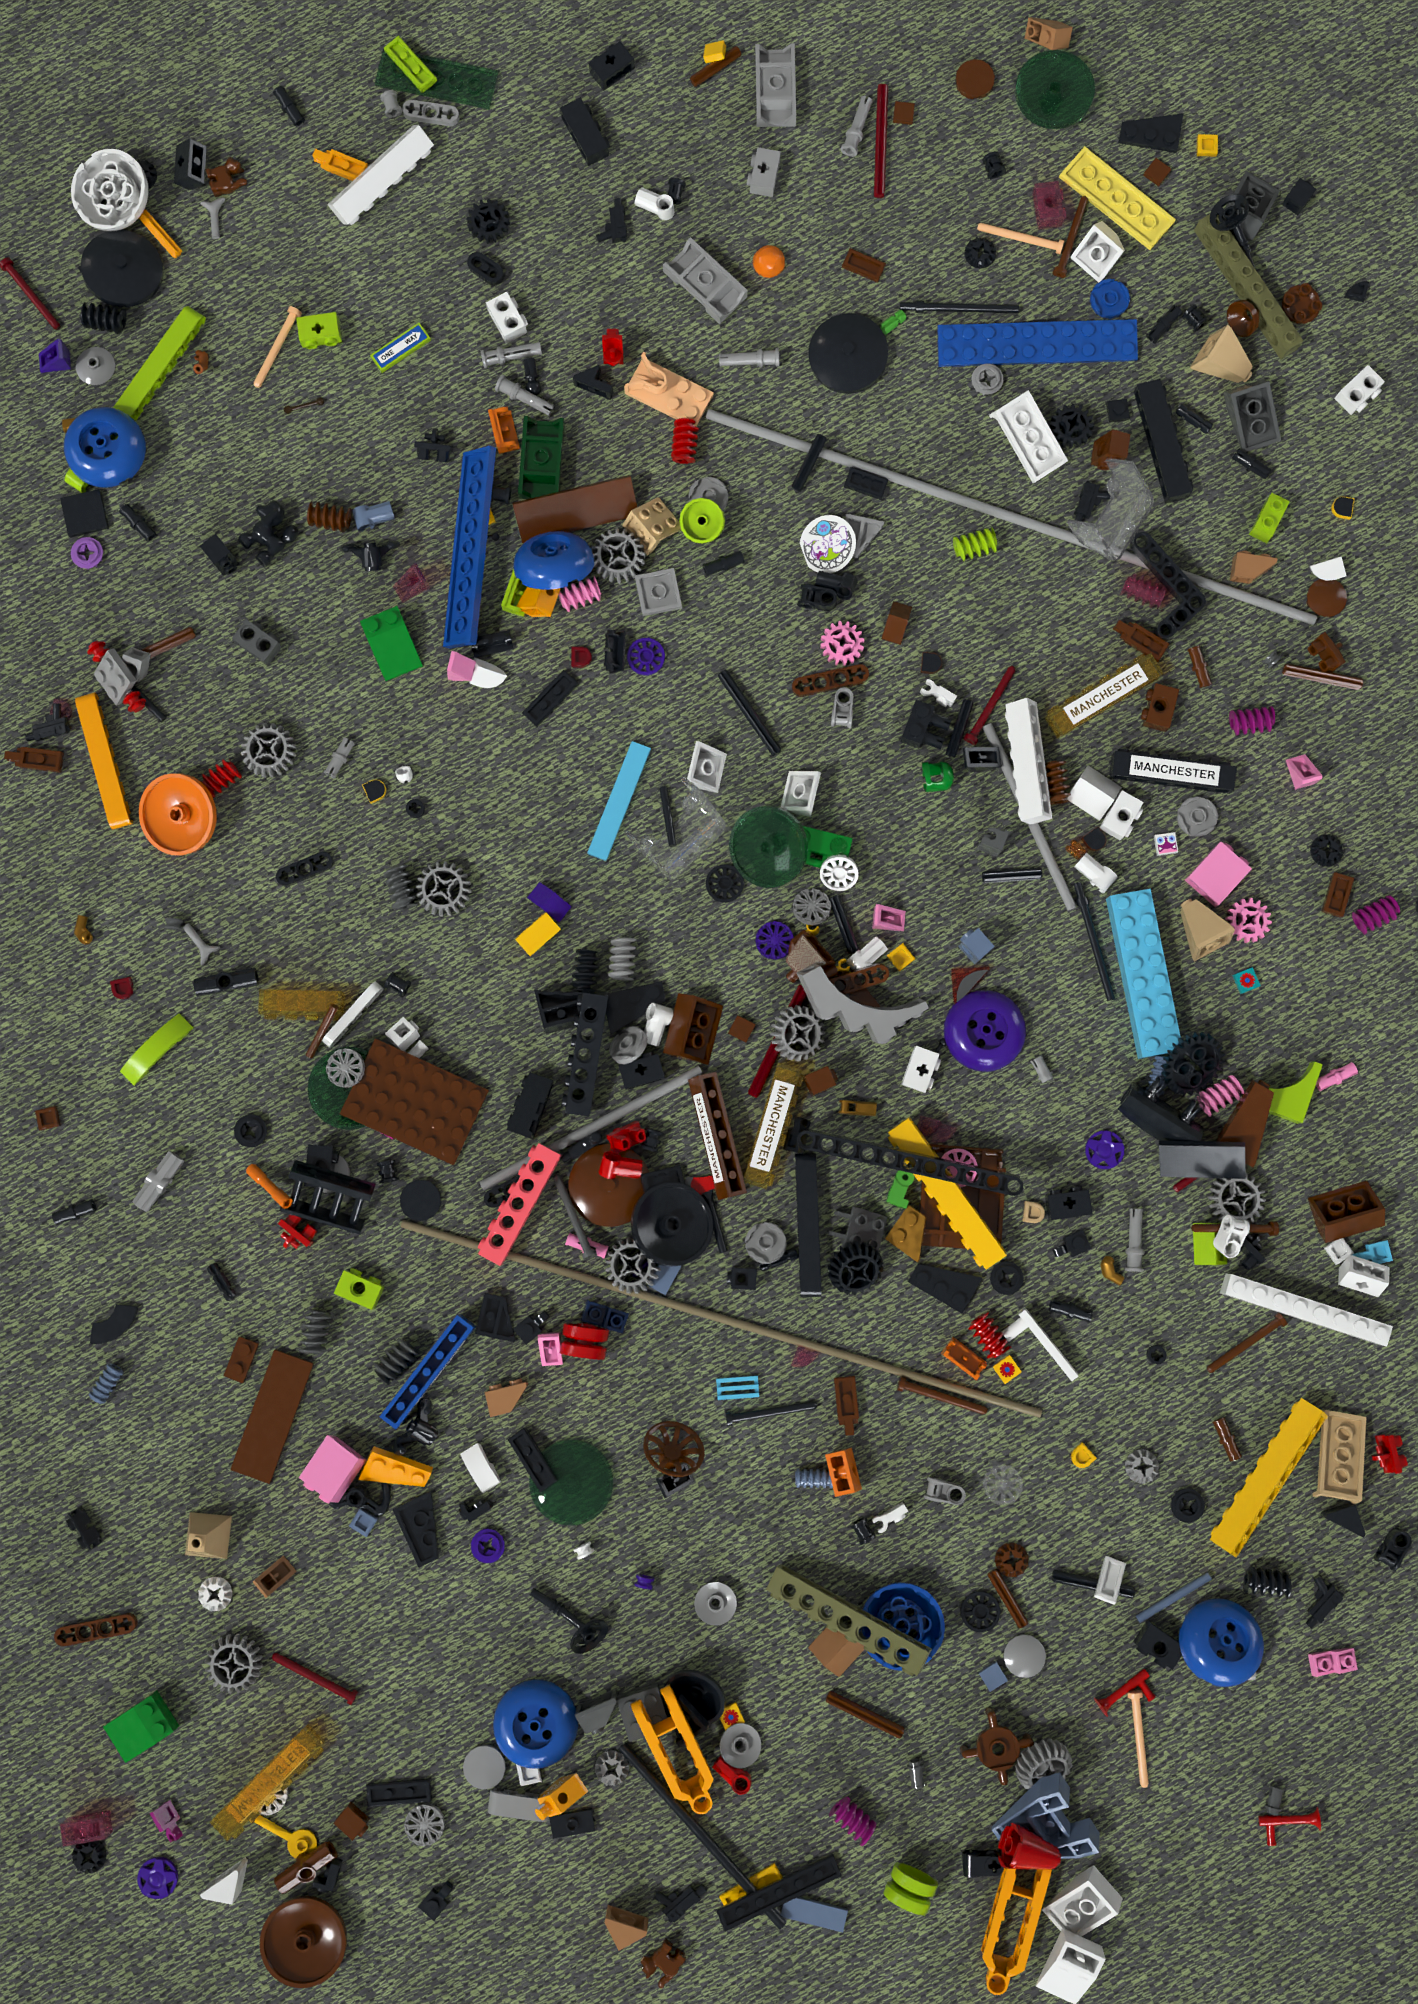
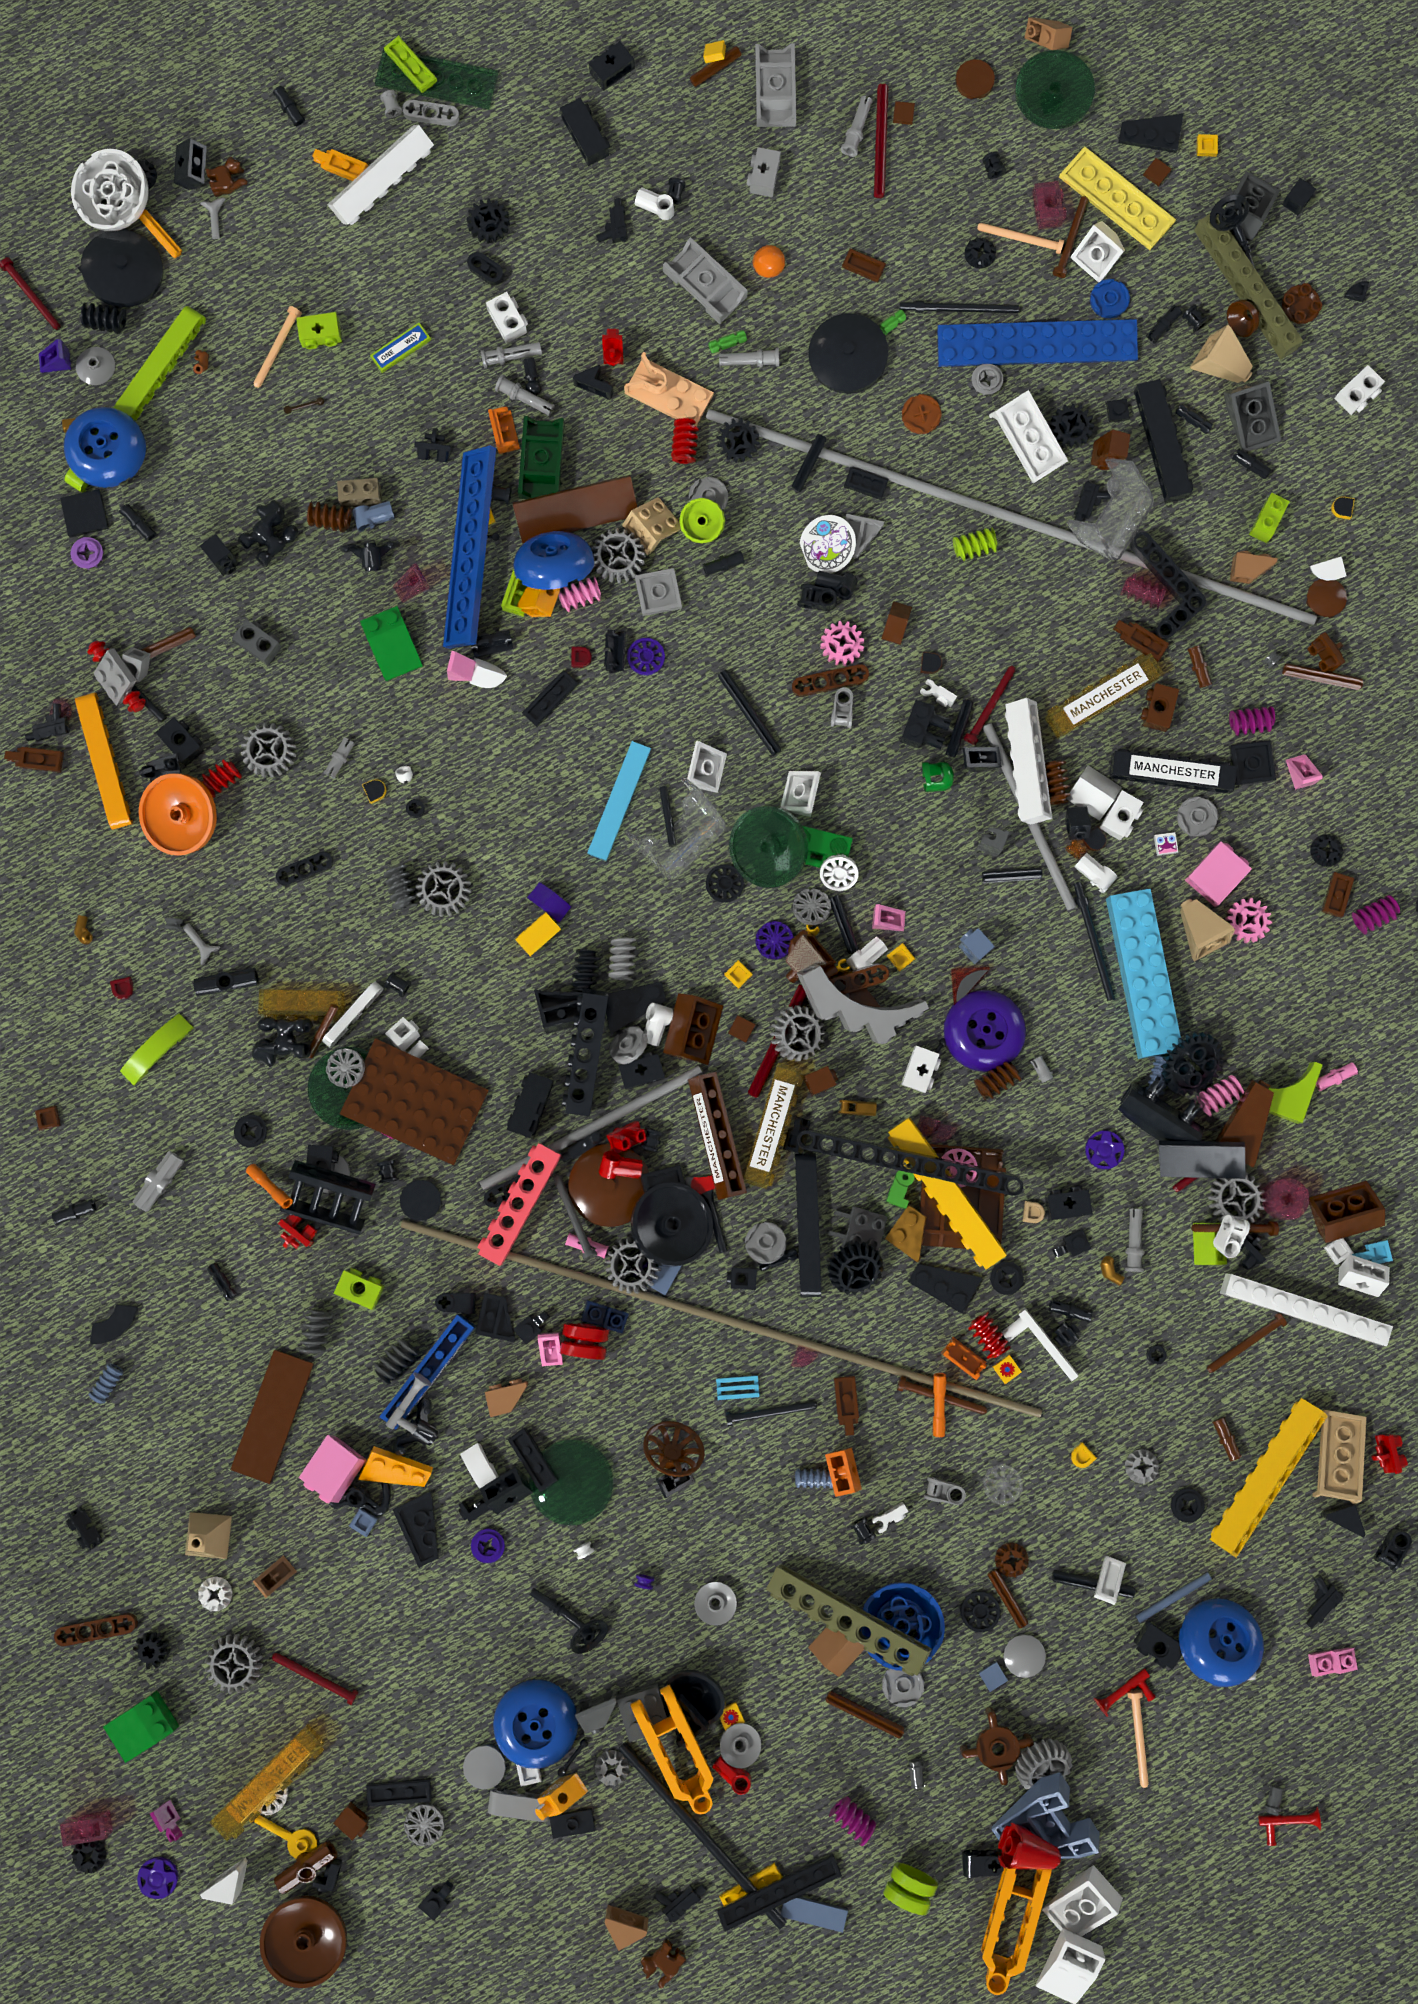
(151, 1641): none -> black gear
(160, 767): none -> black hinge
(170, 735): none -> black brick
(241, 1359): reddish brown plate -> none
(285, 1043): none -> black animal
(359, 492): none -> dark tan brick
(396, 1418): none -> light grey piece
(460, 1302): none -> black piece
(506, 1490): none -> black brick
(562, 1771): none -> black hinge
(727, 341): none -> bright green axle
(738, 974): none -> yellow tile
(745, 444): none -> black gear
(902, 1688): none -> light grey tile
(921, 414): none -> dark orange tile
(939, 1391): none -> orange piece
(997, 1080): none -> reddish brown piece
(1066, 1334): none -> black gear
(1078, 823): none -> black brick
(1246, 980): teal tile -> none
(1253, 762): none -> black tile
(1268, 1581): black piece -> none
(1295, 1193): none -> clear pink brick

